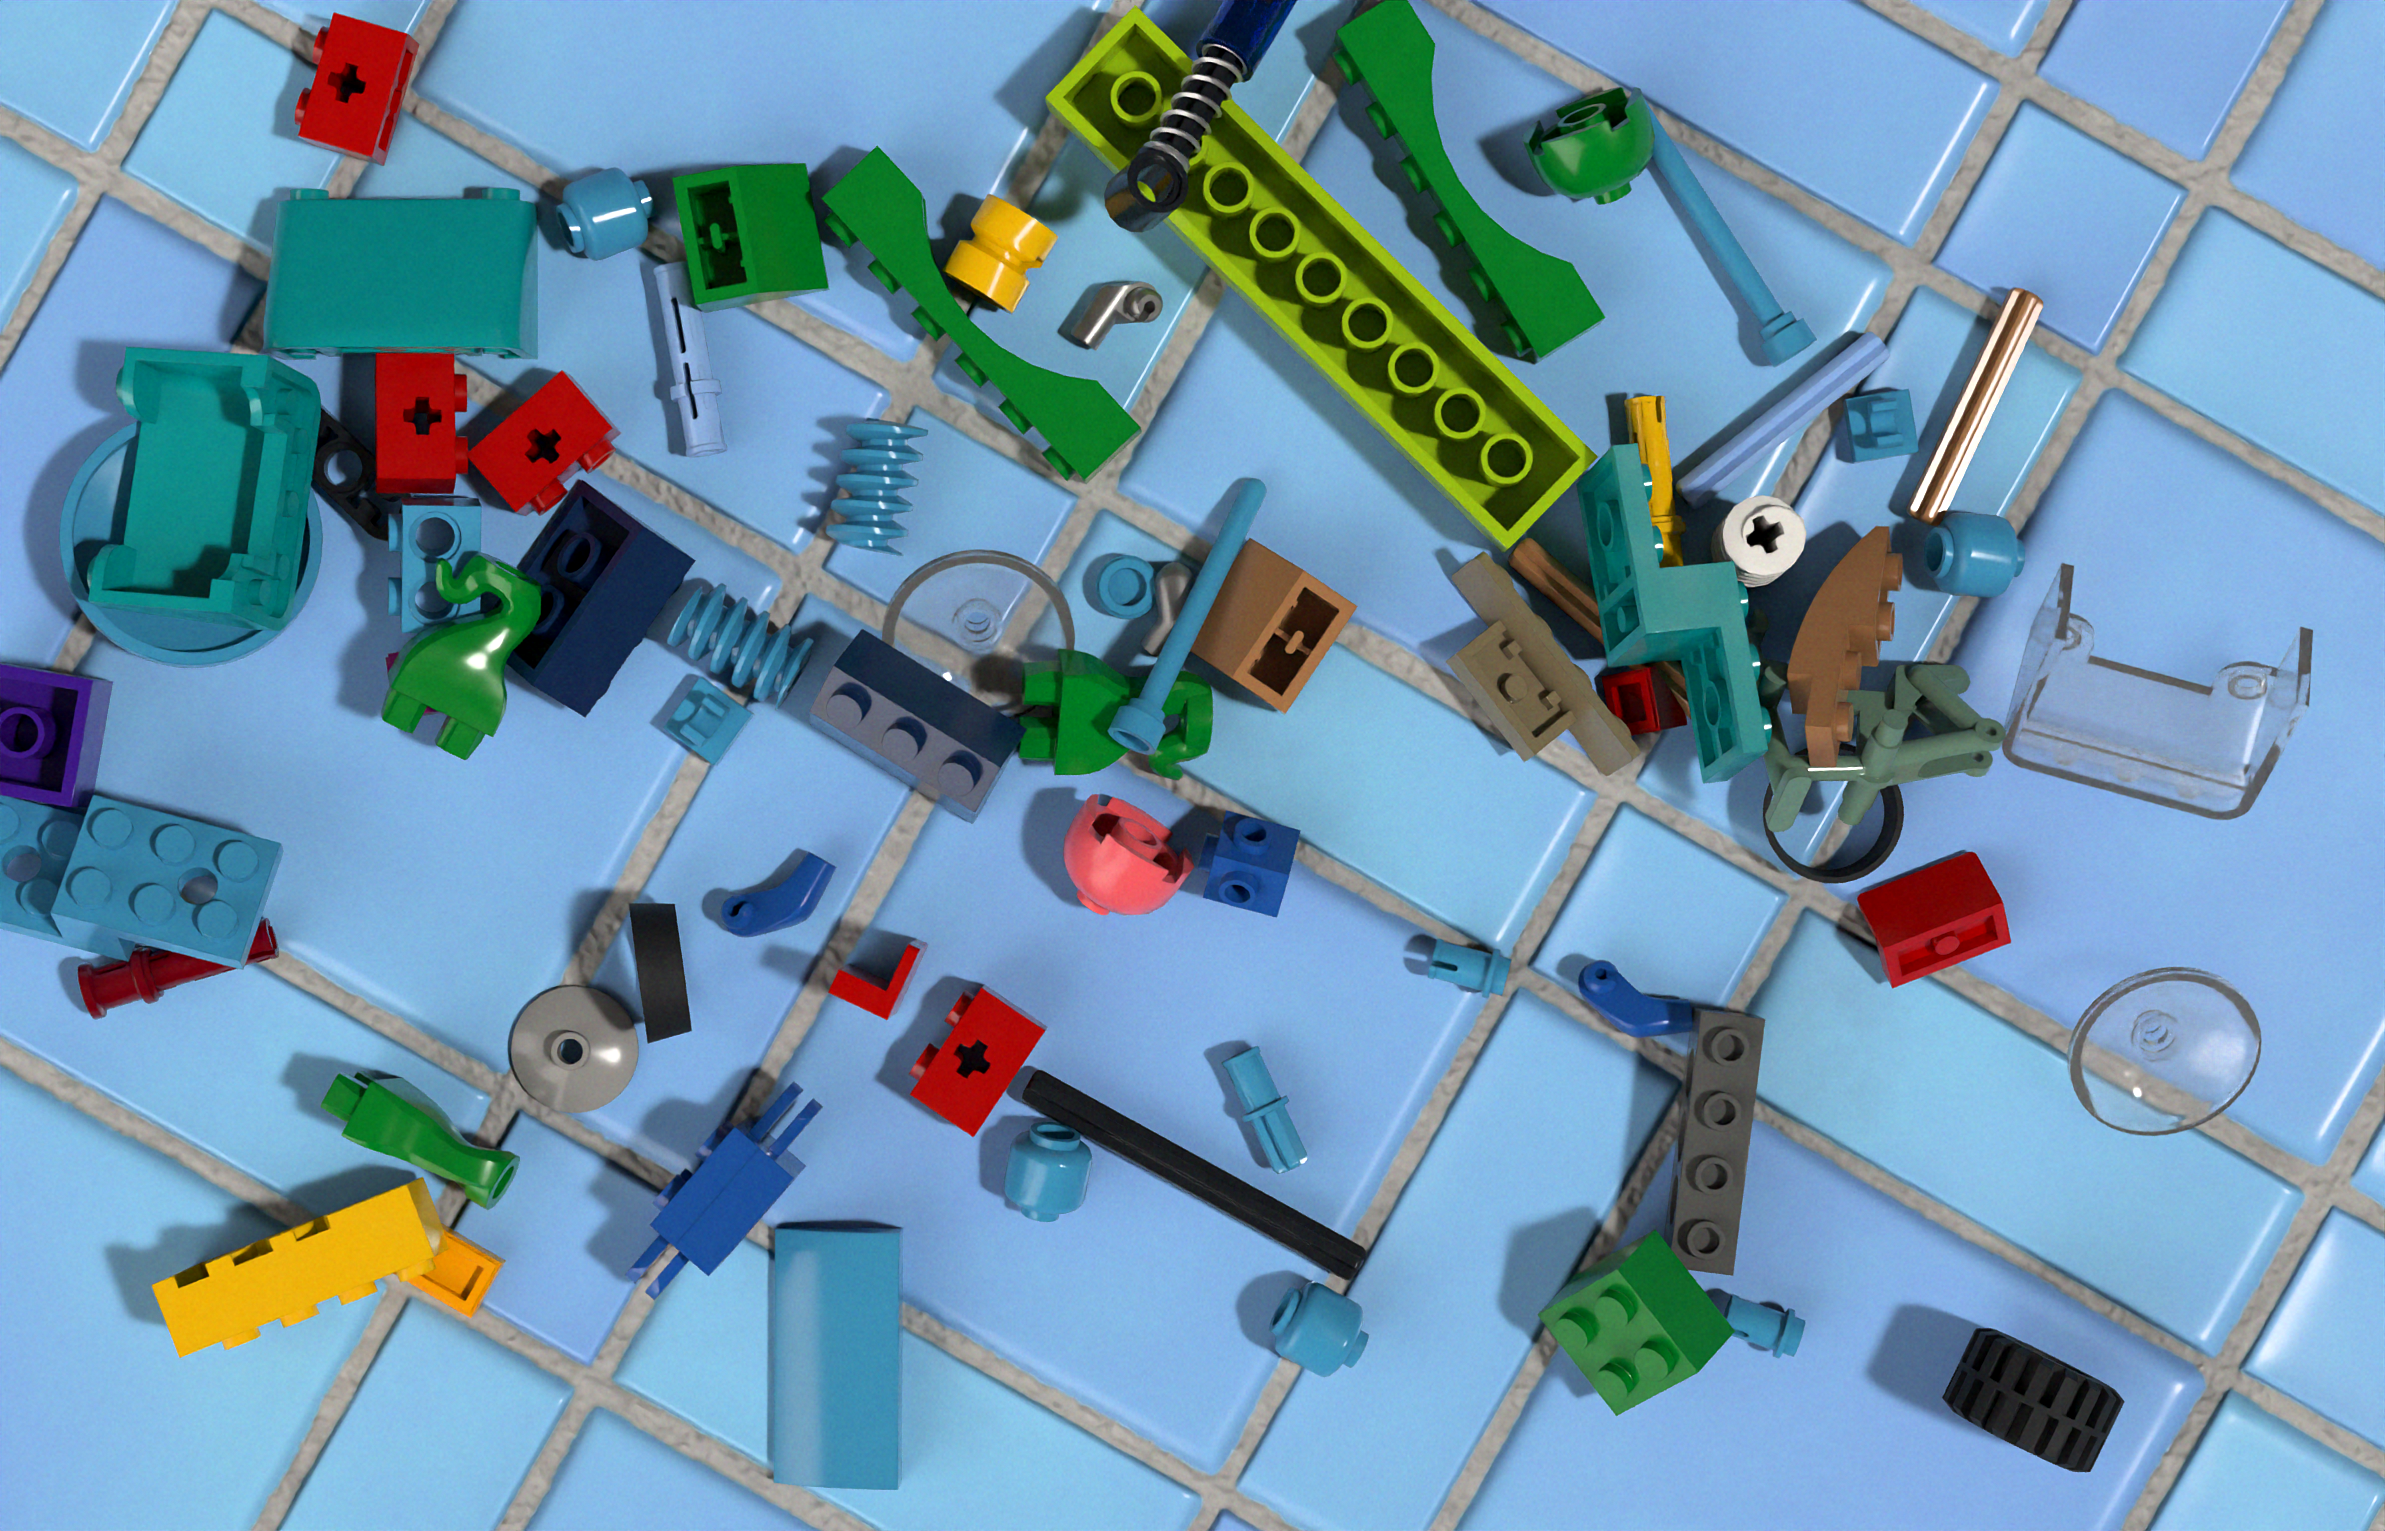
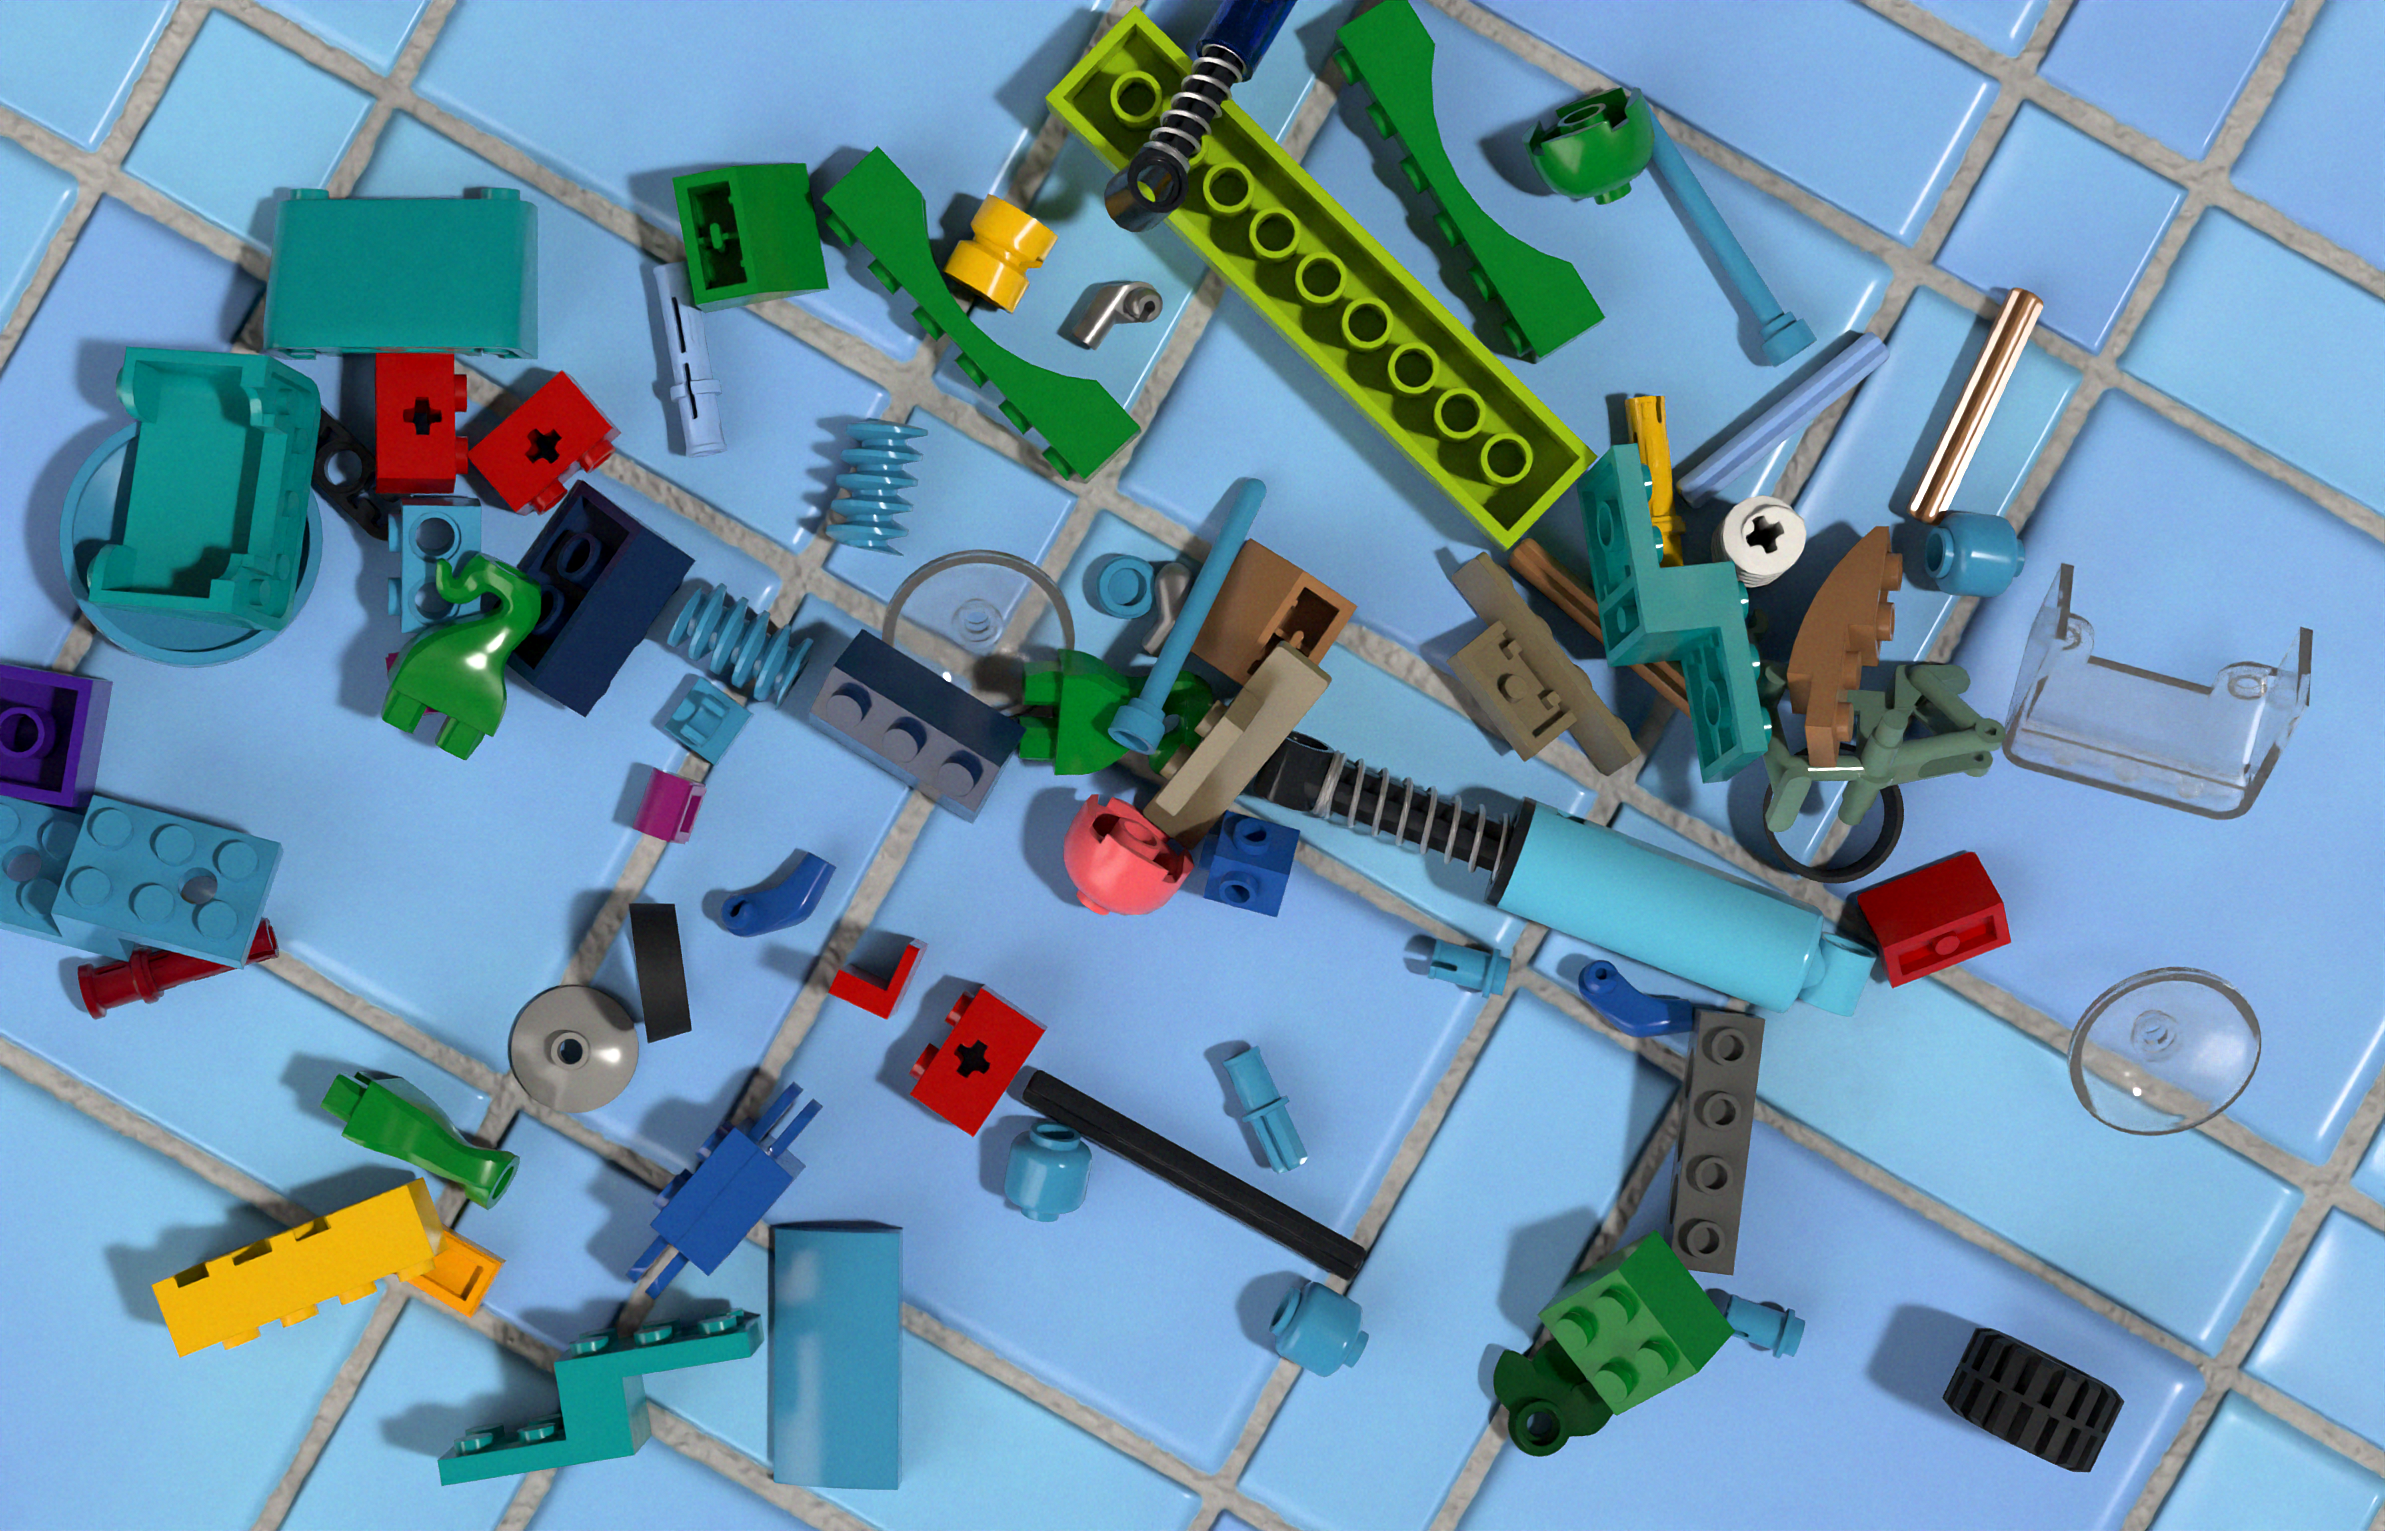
(364, 121): red brick -> none
(601, 1397): none -> teal bracket
(605, 214): dark azure head -> none
(669, 806): none -> magenta brick
(1234, 744): none -> dark tan bracket
(1550, 1386): none -> dark green plate
(1595, 883): none -> medium azure piece
(1643, 701): red slope -> none
(1880, 426): dark azure tile -> none

